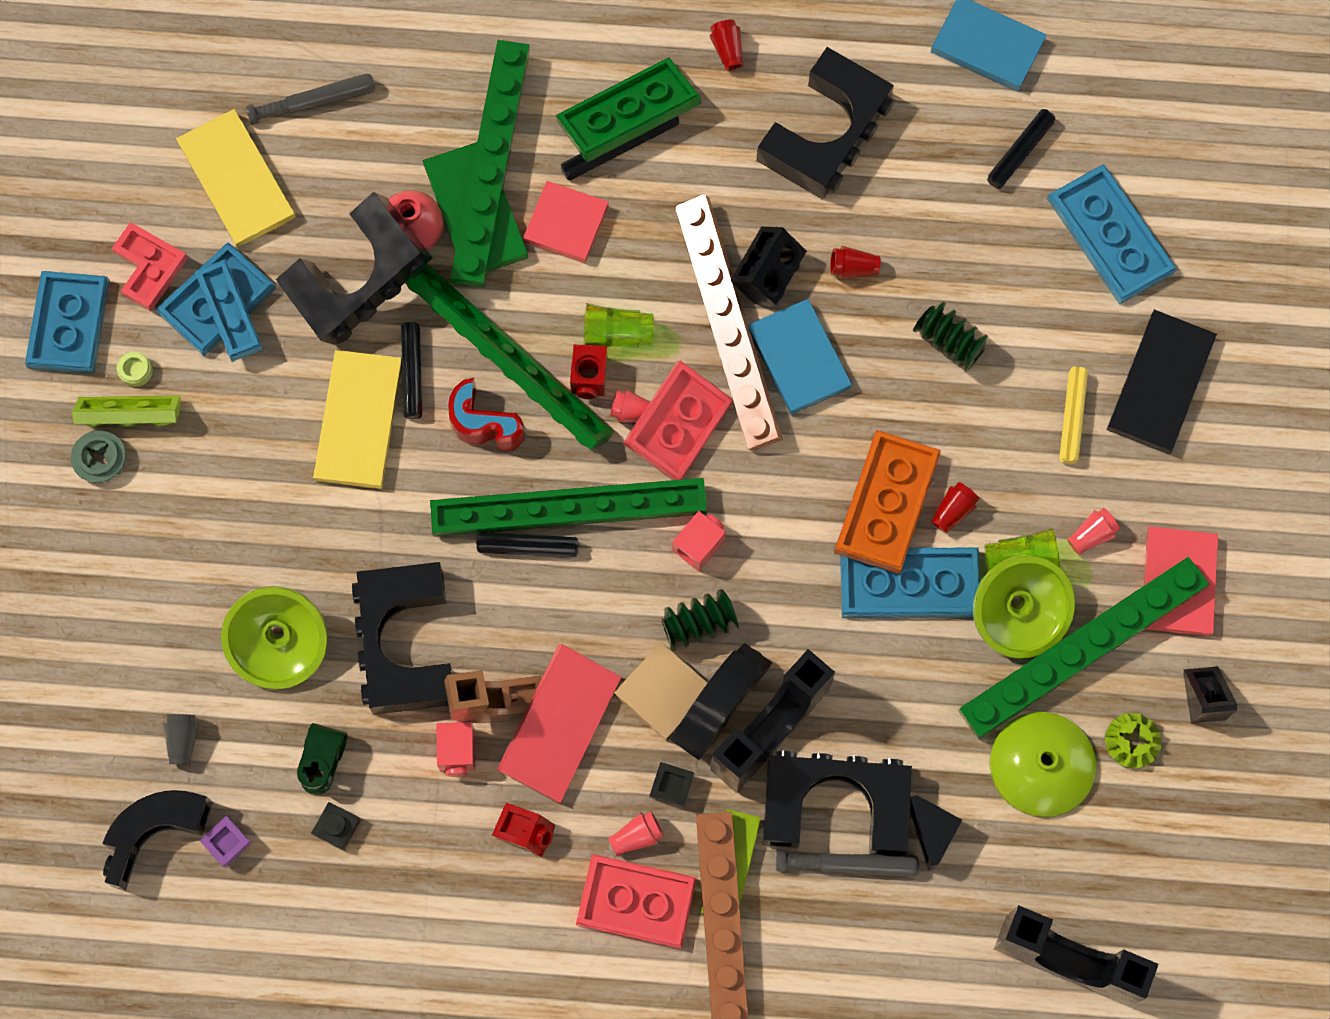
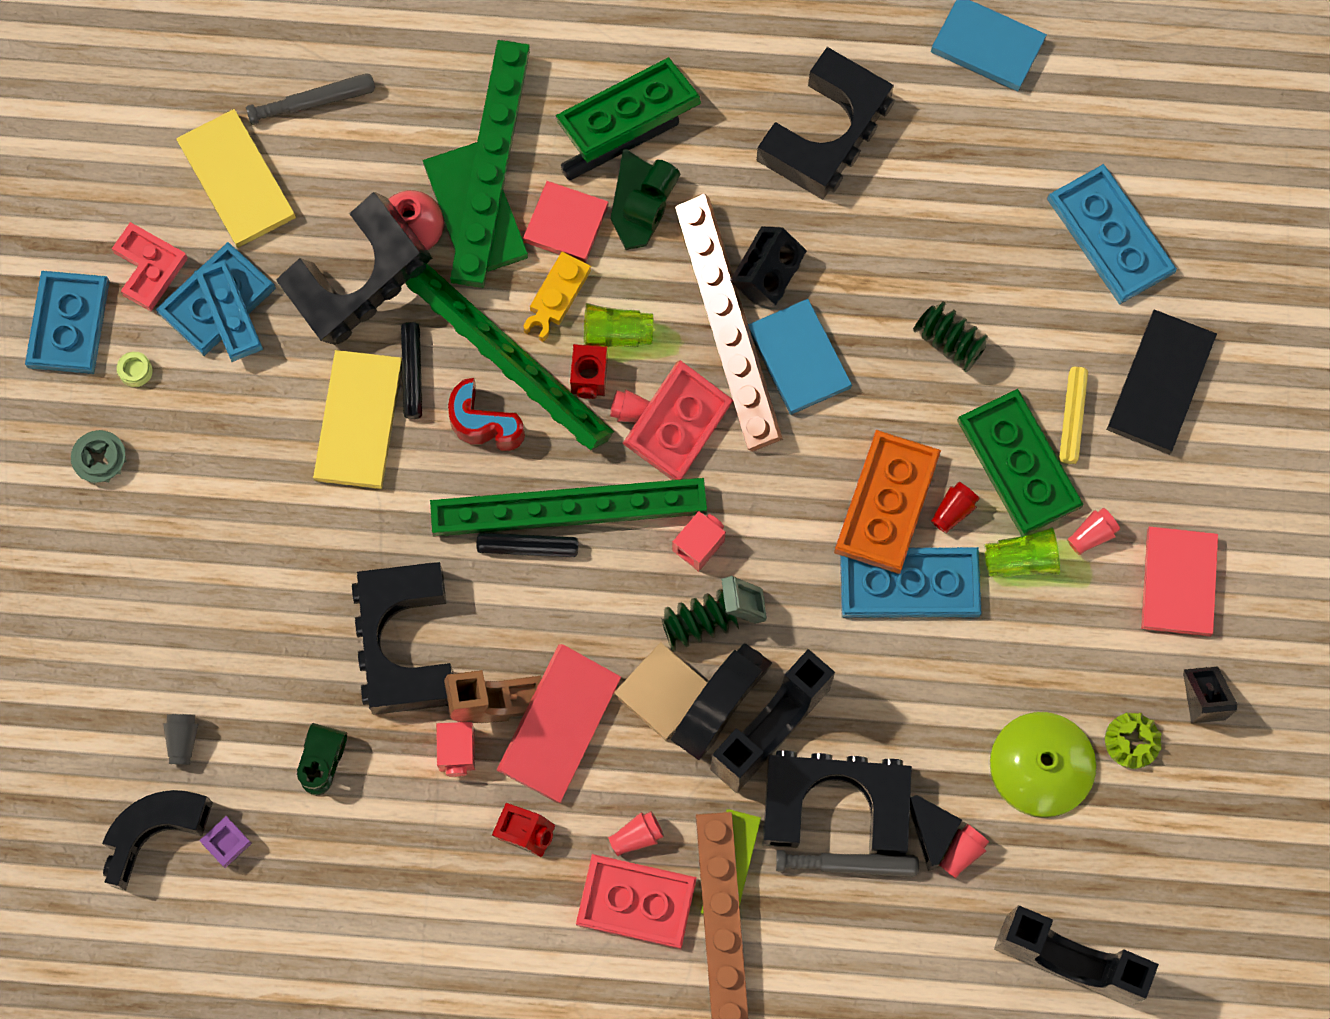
(126, 410): lime plate -> none
(266, 657): lime dish -> none
(336, 826): pearl dark grey plate -> none
(557, 293): none -> yellow plate
(641, 198): none -> dark green panel
(671, 785): pearl dark grey plate -> none
(728, 44): red cone -> none
(744, 600): none -> sand green tile
(853, 263): red cone -> none
(963, 850): none -> coral cone
(1020, 462): none -> green tile
(1021, 148): black axle -> none
(1039, 617): lime dish -> none
(1083, 647): green plate -> none

